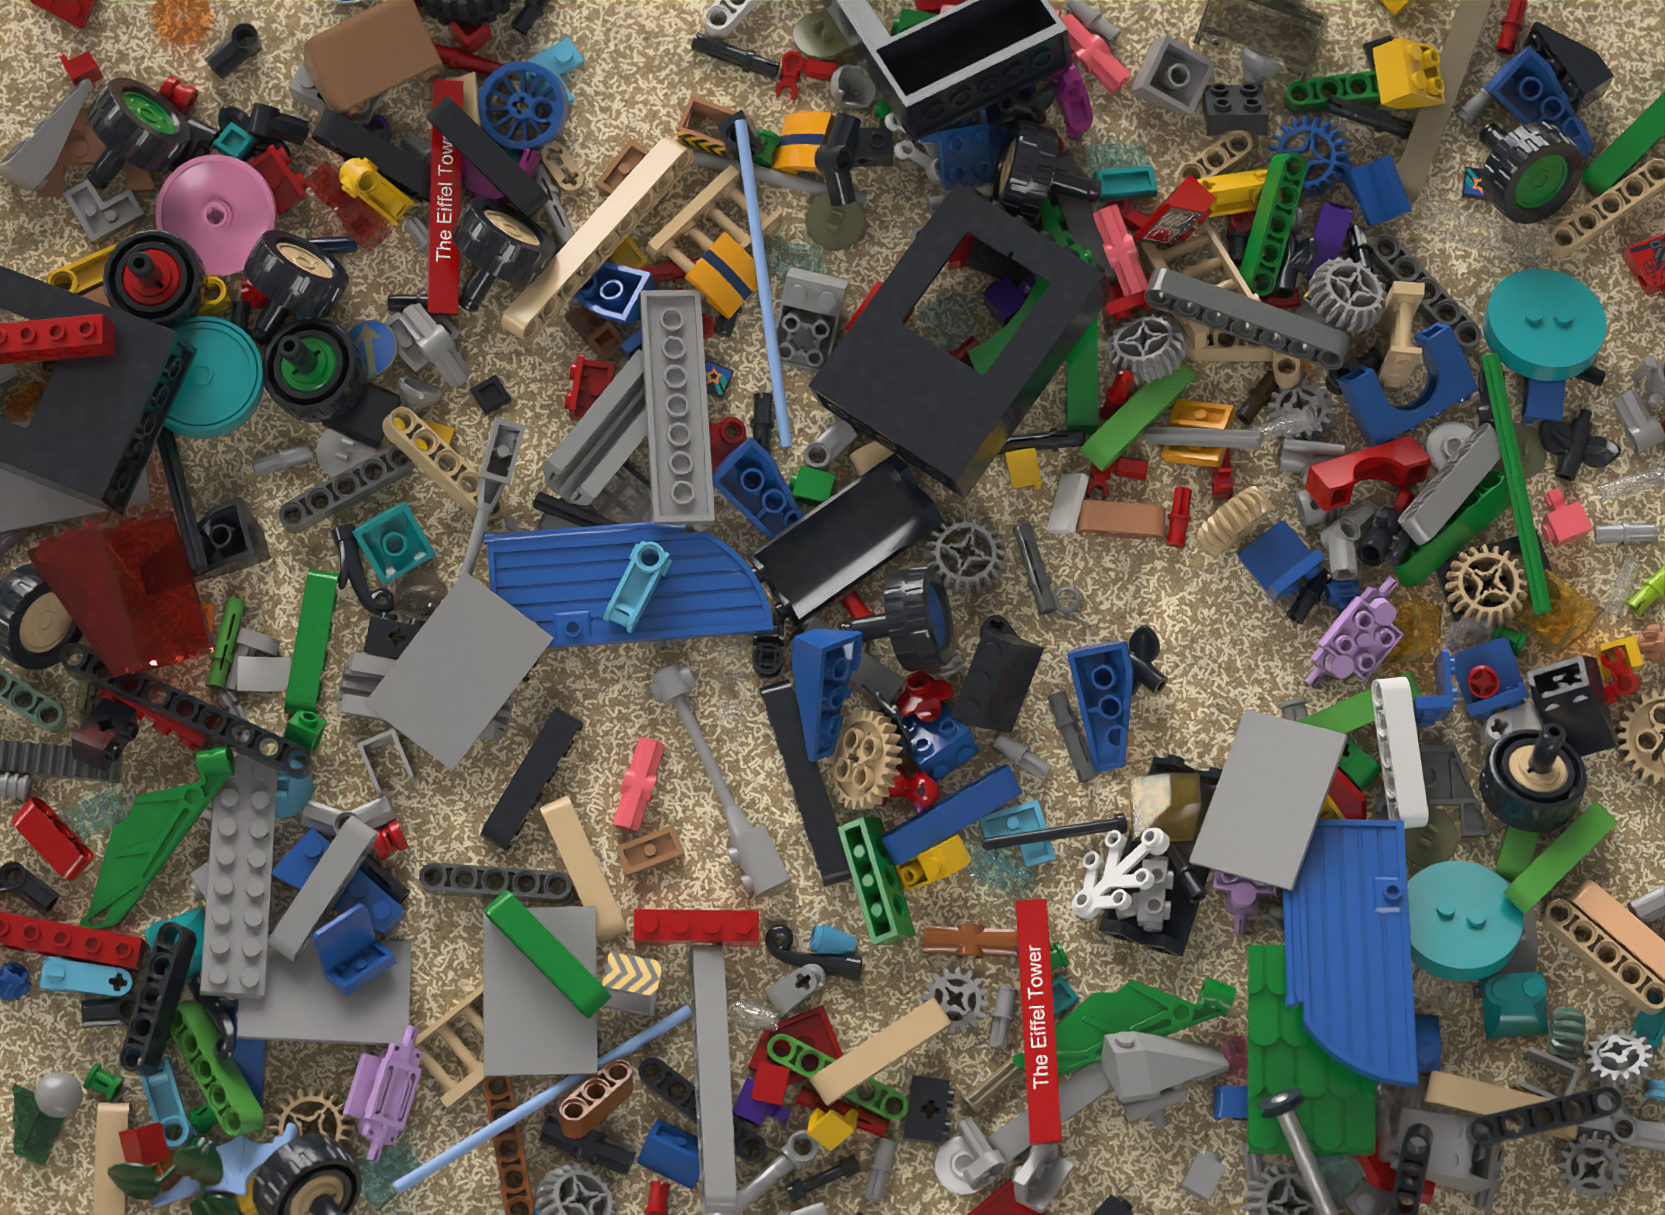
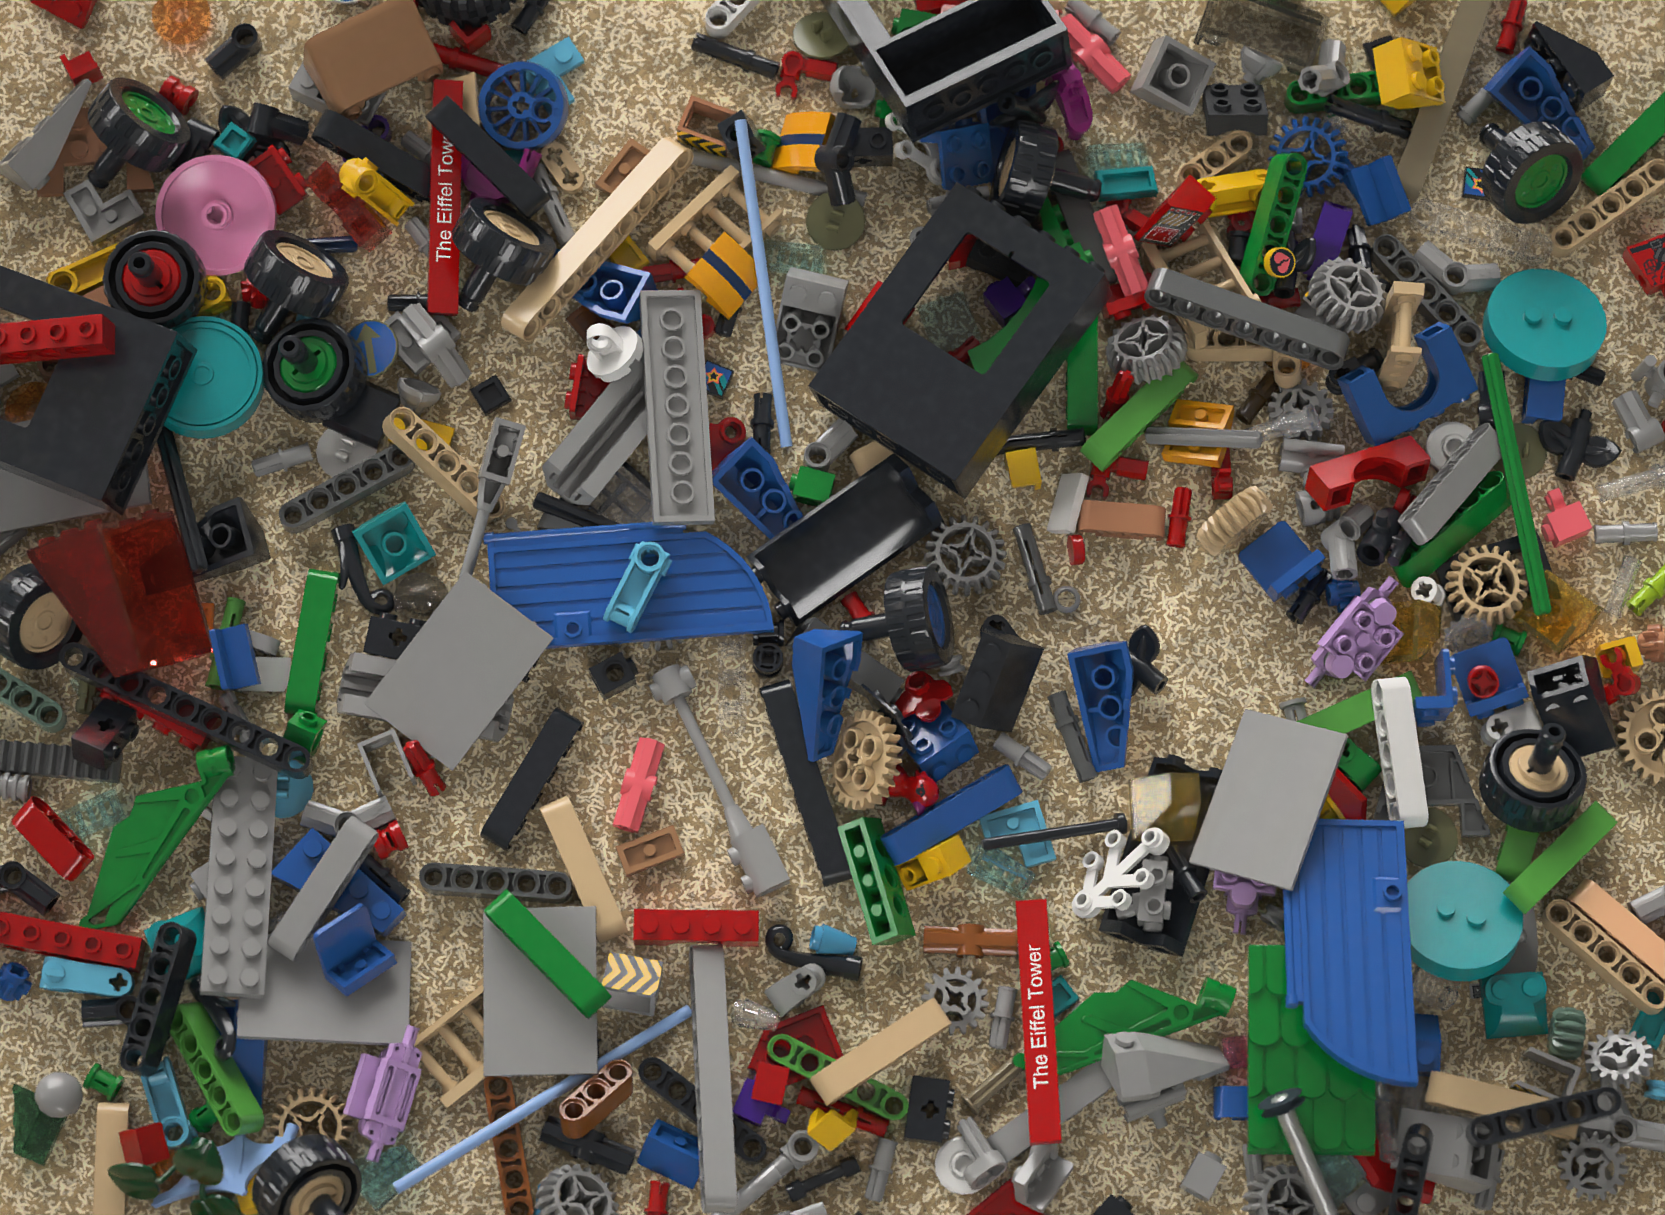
(235, 657): none -> blue panel
(423, 767): none -> red axle
(610, 688): none -> black brick
(612, 351): none -> white tile
(1076, 549): none -> red tile
(1279, 262): none -> tile
(1329, 73): none -> light grey piece
(1419, 591): none -> white bush
(1472, 276): none -> light grey piece

